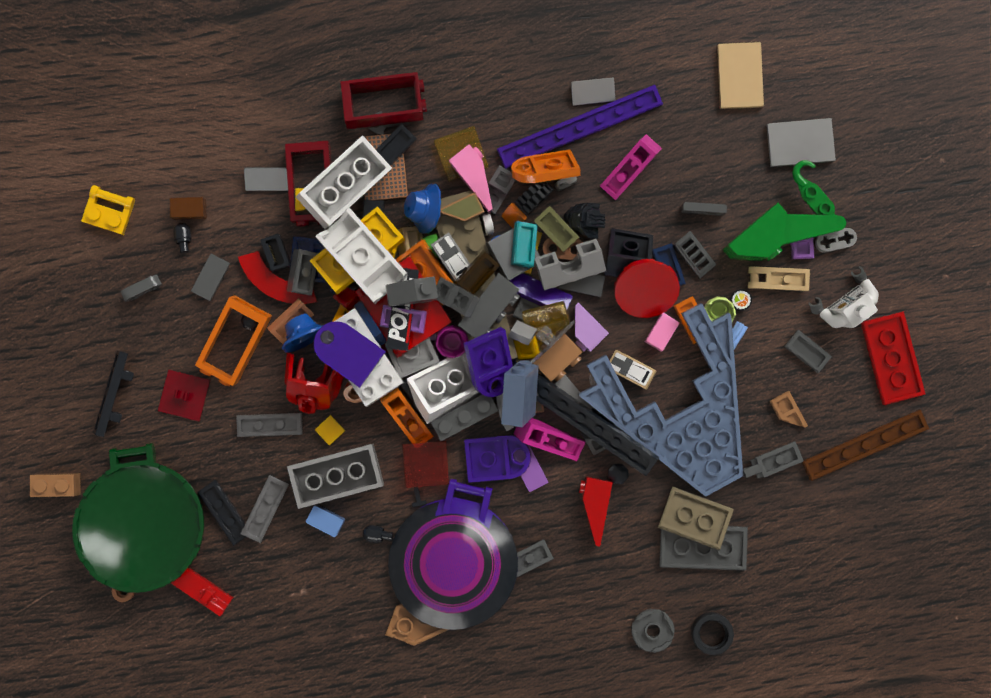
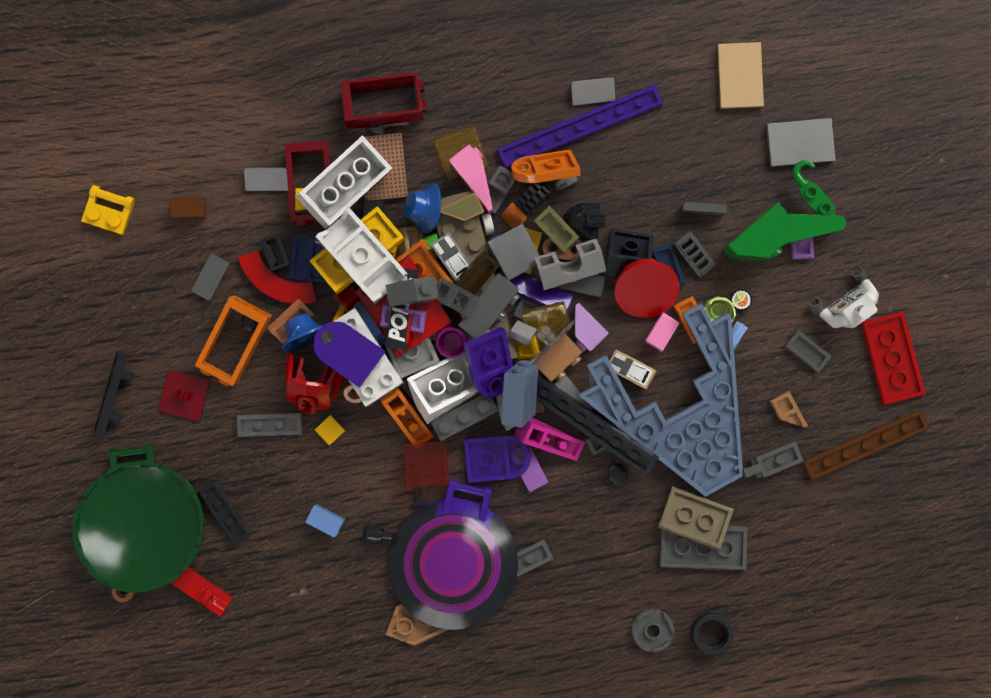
(55, 485): medium nougat brick -> none
(141, 288): dark grey beam -> none
(182, 236): black cylinder -> none
(264, 509): flat silver tile -> none
(301, 272): dark grey slope -> none
(335, 476): light grey brick -> none
(396, 144): black tile -> none
(524, 244): teal tile -> none
(596, 499): red slope -> none
(631, 166): dark pink slope -> none
(779, 278): tan plate -> none
(836, 245): light grey beam -> none

